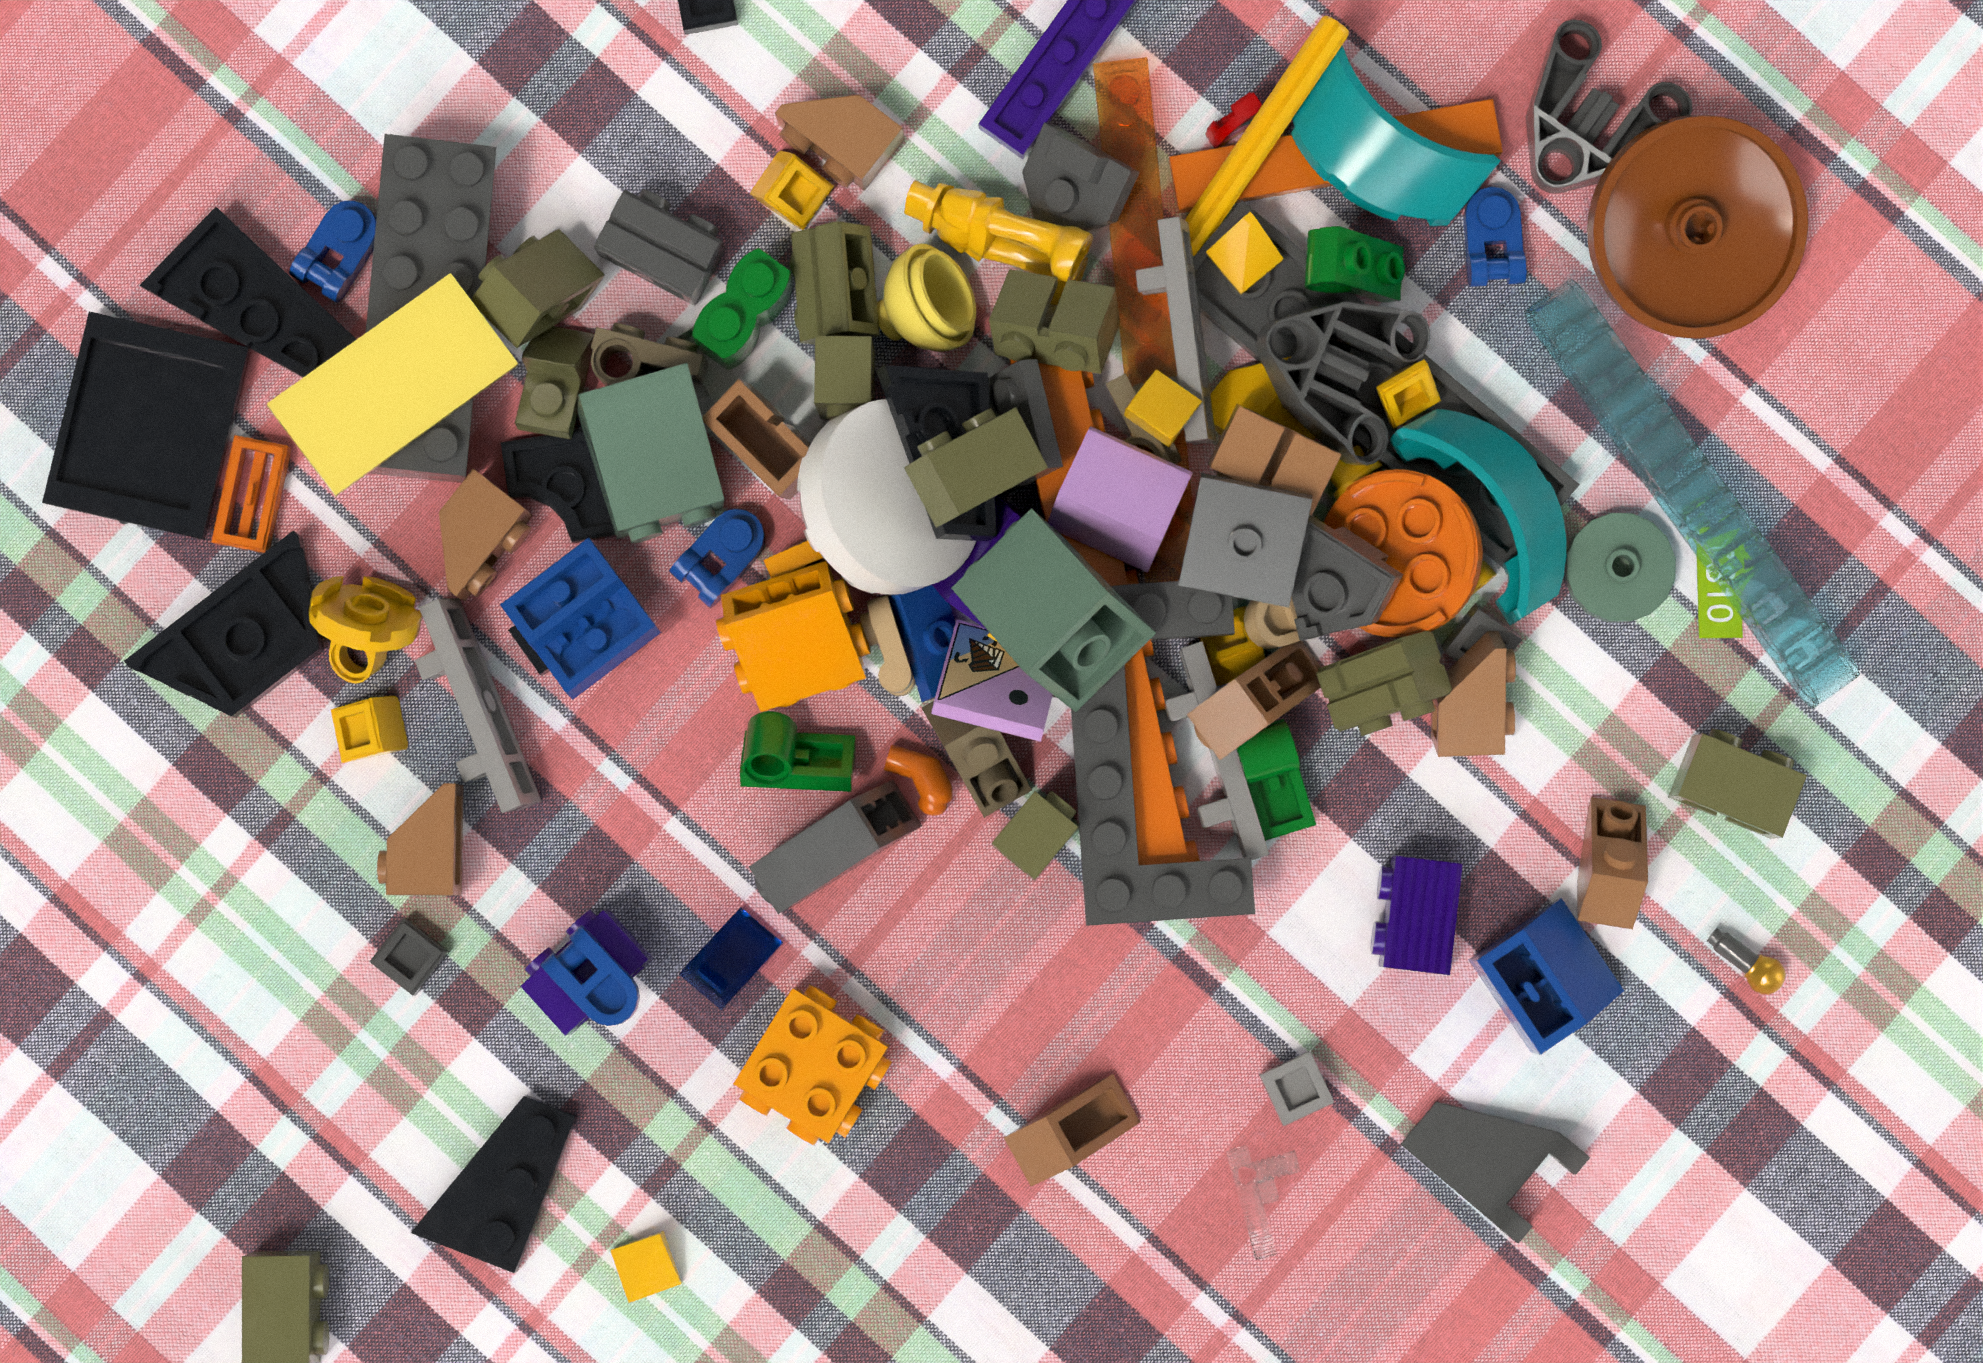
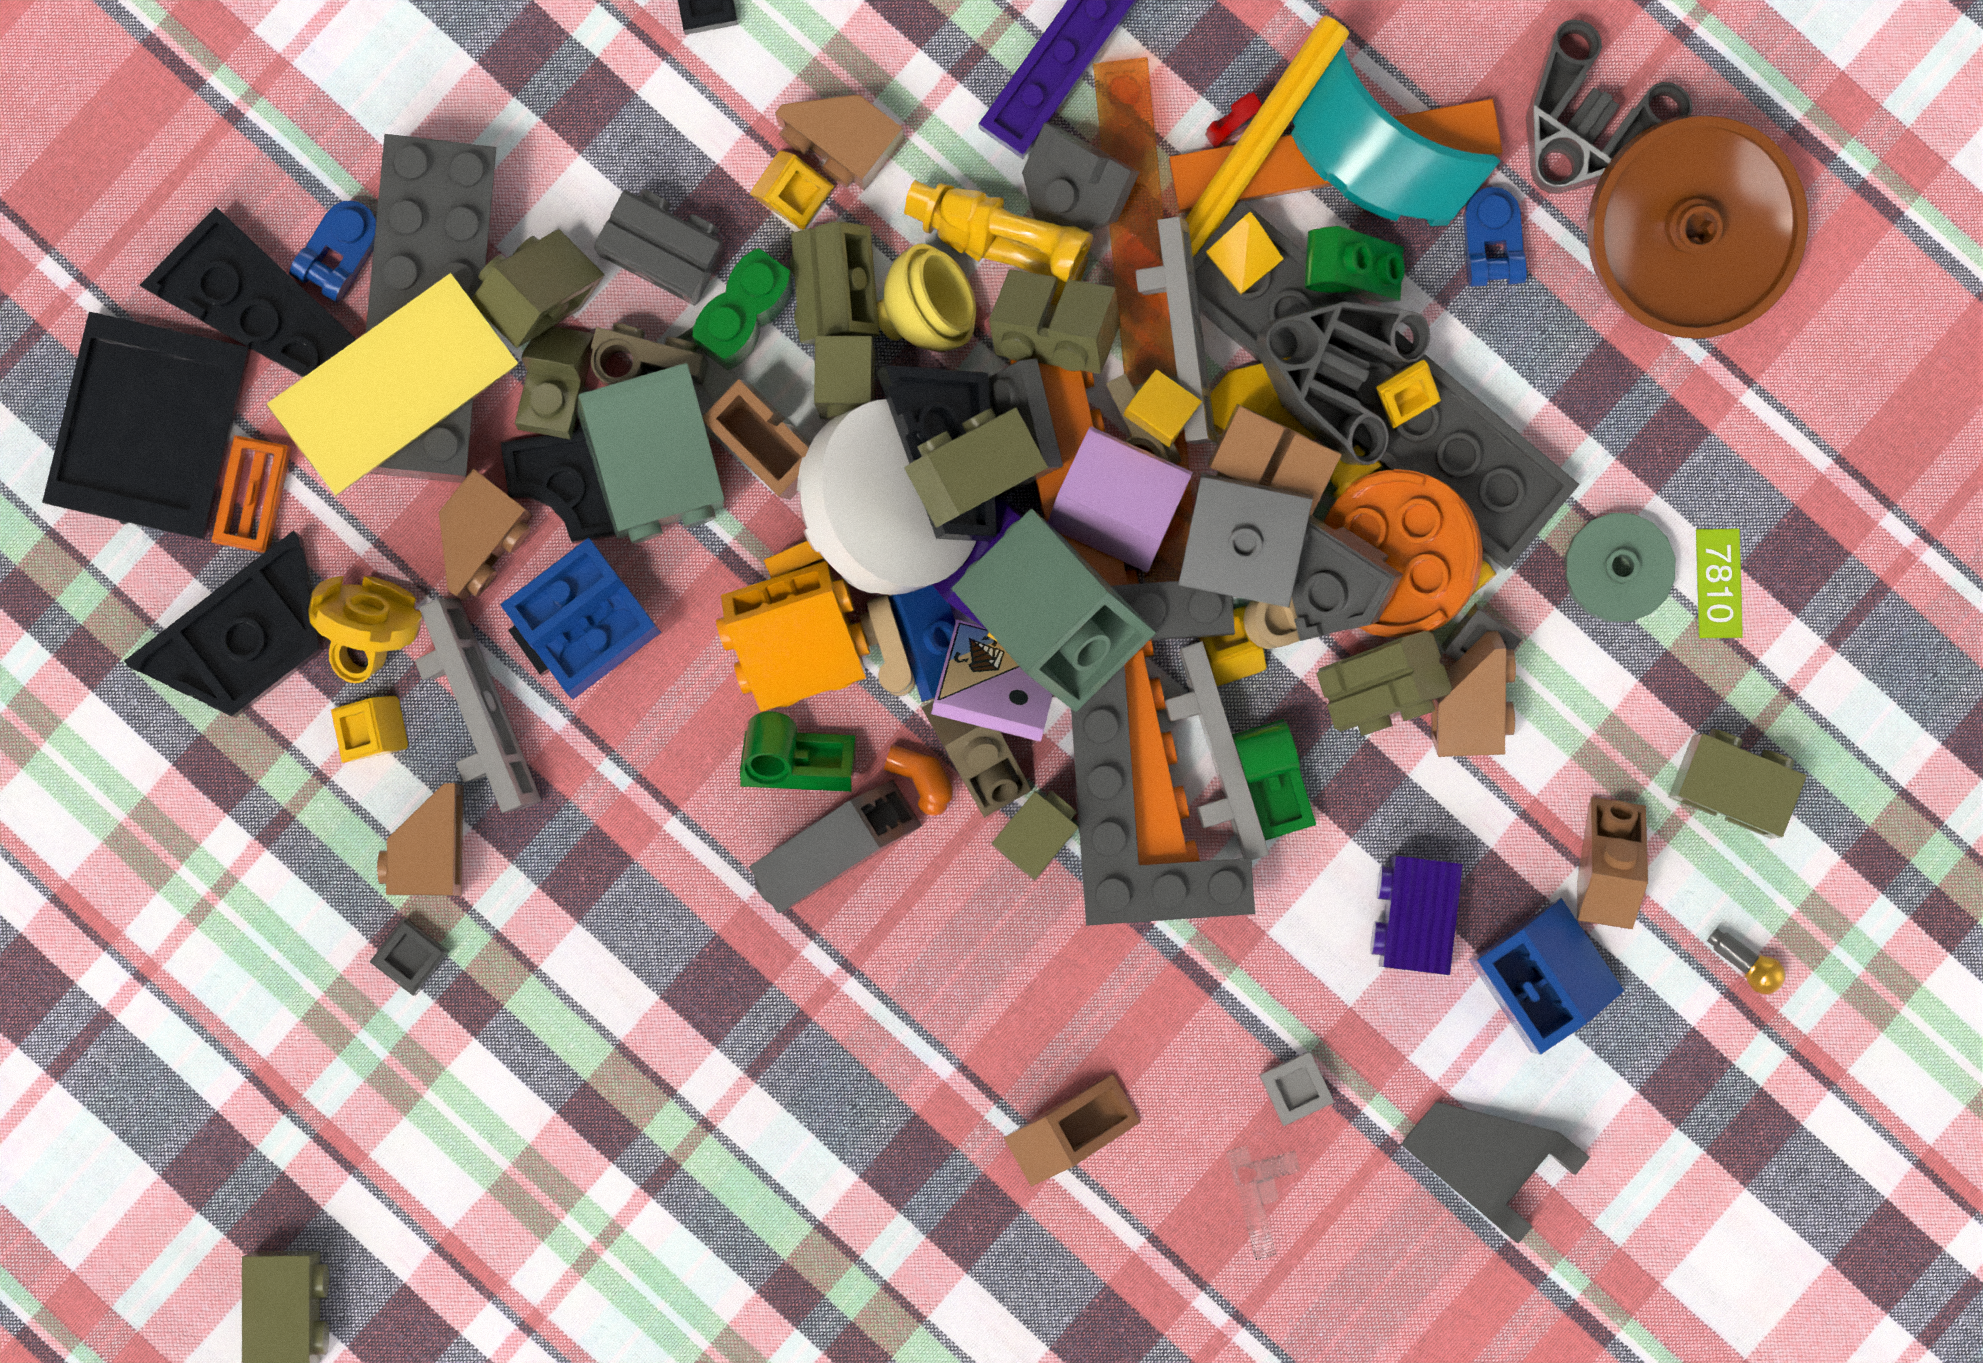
(503, 1187): black wing -> none
(609, 994): blue plate -> none
(617, 943): dark purple piece -> none
(646, 1266): yellow slope -> none
(731, 959): clear blue slope -> none
(733, 537): blue plate -> none
(814, 1066): light orange brick -> none
(1256, 699): medium nougat slope -> none
(1516, 488): teal windscreen -> none
(1691, 493): clear light blue beam -> none

